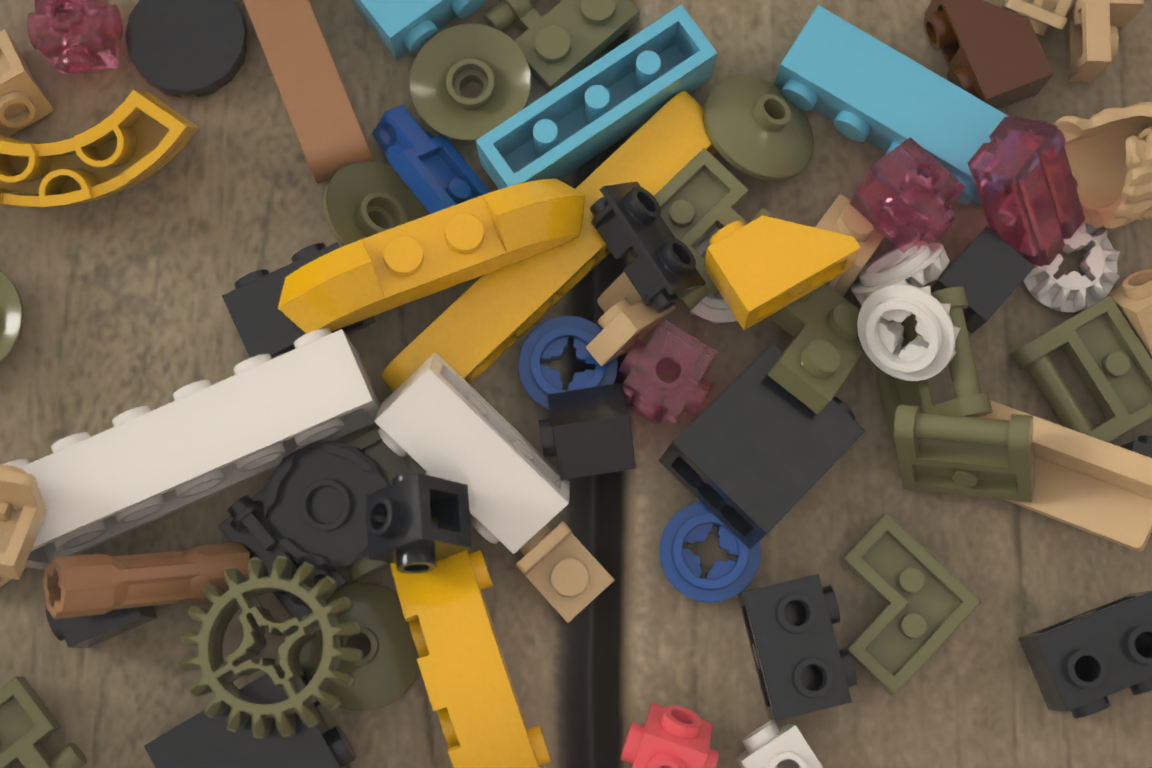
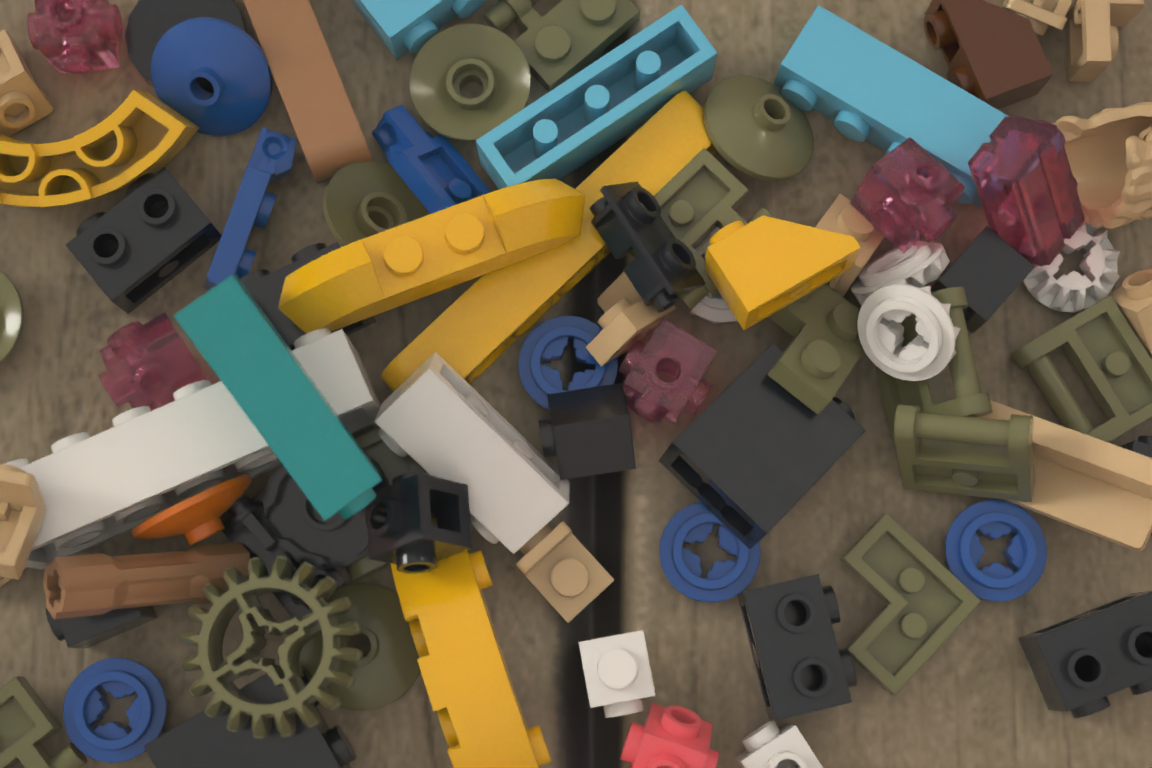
(87, 703): none -> blue gear
(143, 240): none -> black brick
(147, 364): none -> clear pink brick
(196, 516): none -> orange dish
(224, 57): none -> blue dish
(252, 206): none -> blue hinge
(280, 398): none -> teal slope
(617, 672): none -> white brick
(1024, 550): none -> blue gear

